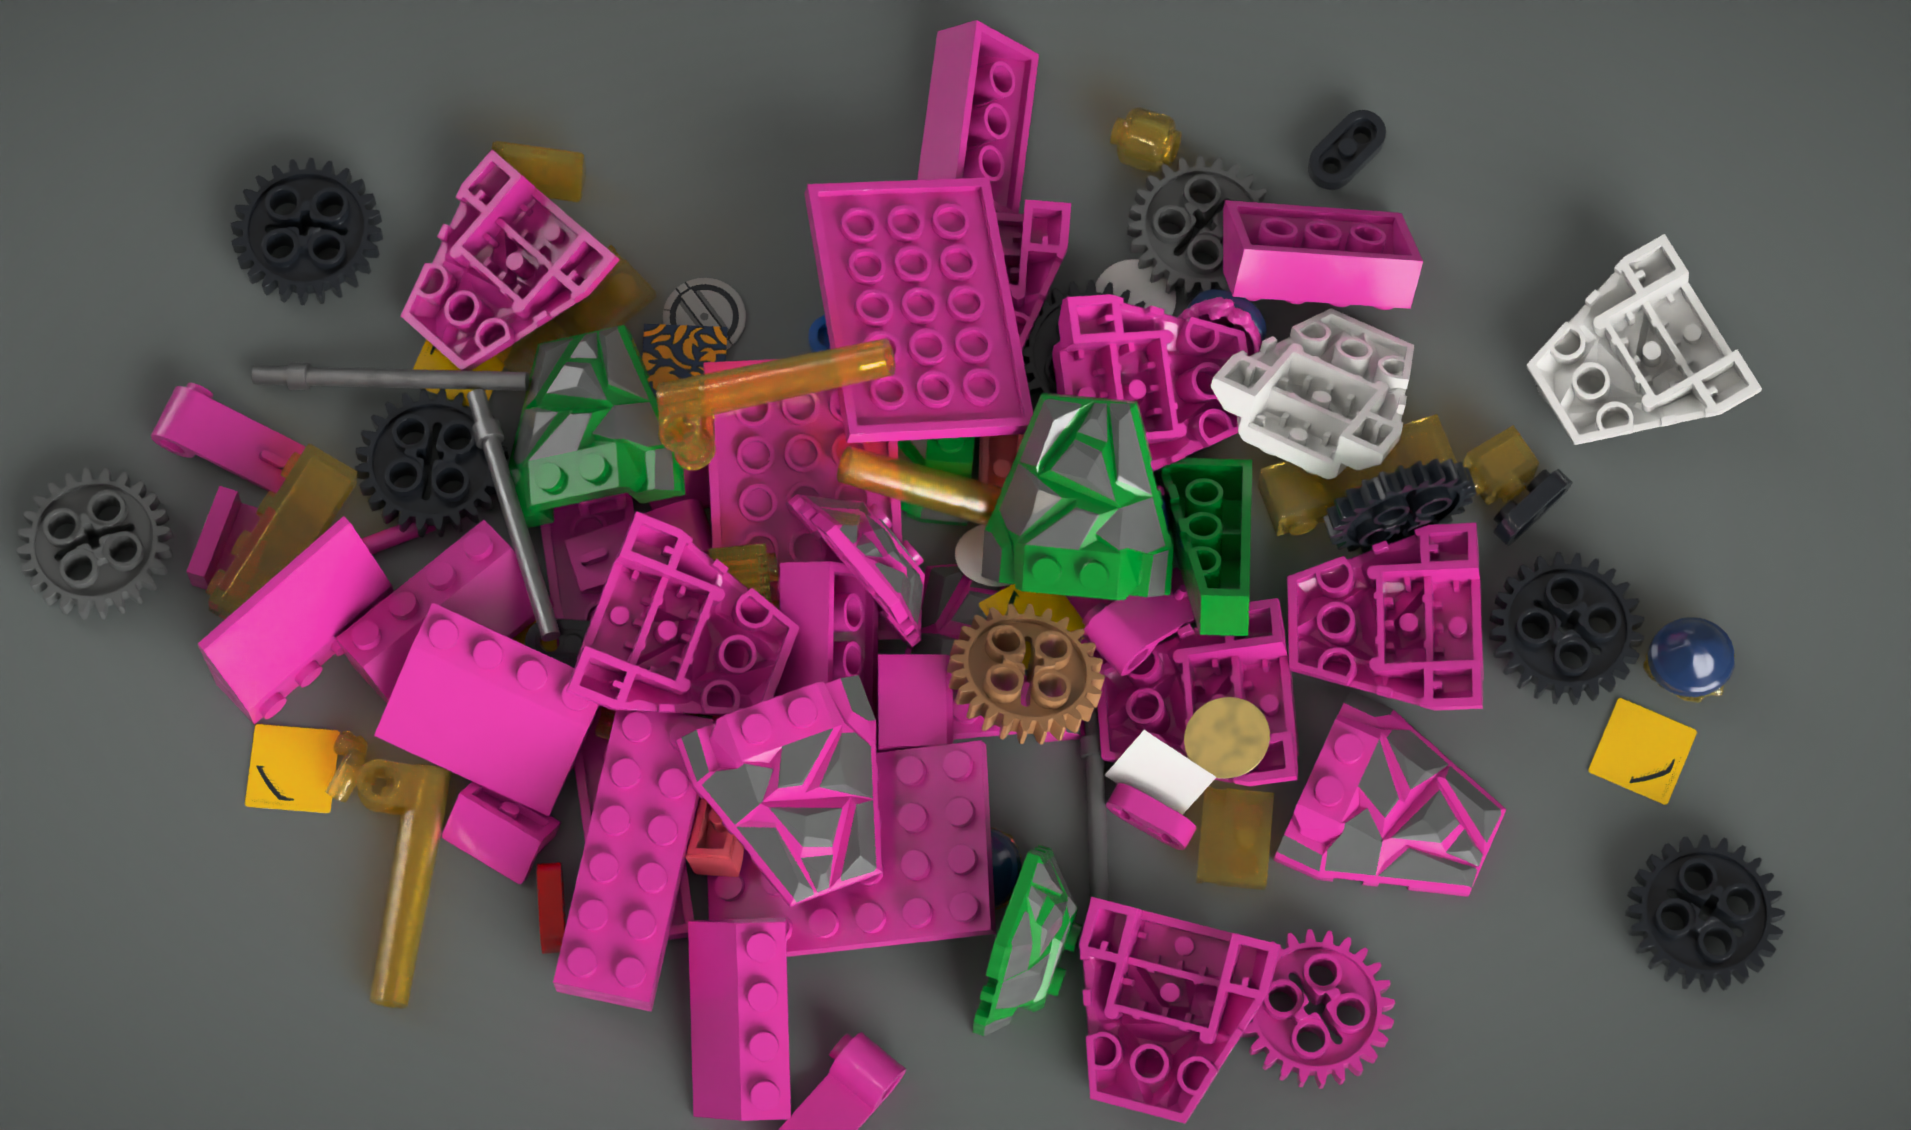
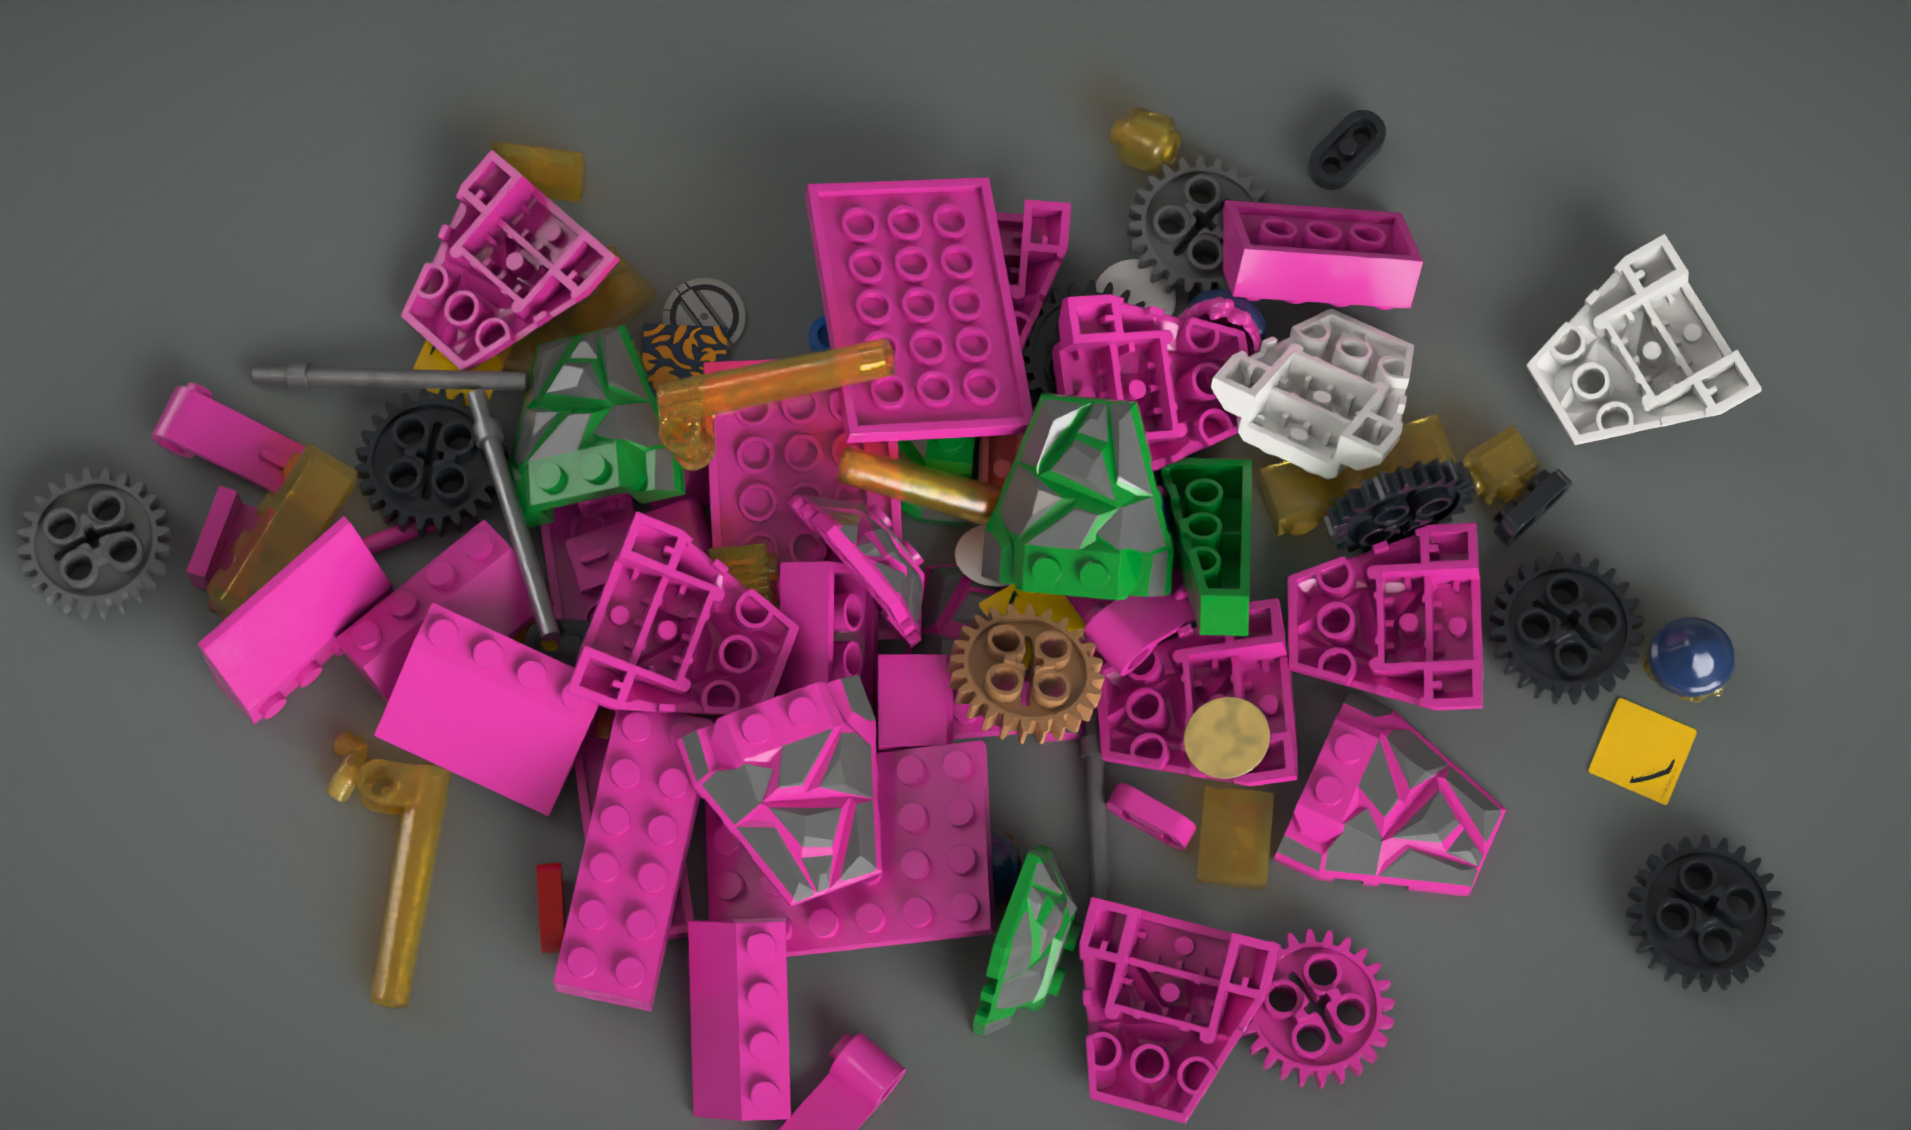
(291, 768): yellow sticker -> none
(302, 269): black gear -> none
(499, 831): dark pink panel -> none
(711, 846): coral slope -> none
(979, 110): dark pink slope -> none
(1160, 773): white sticker -> none

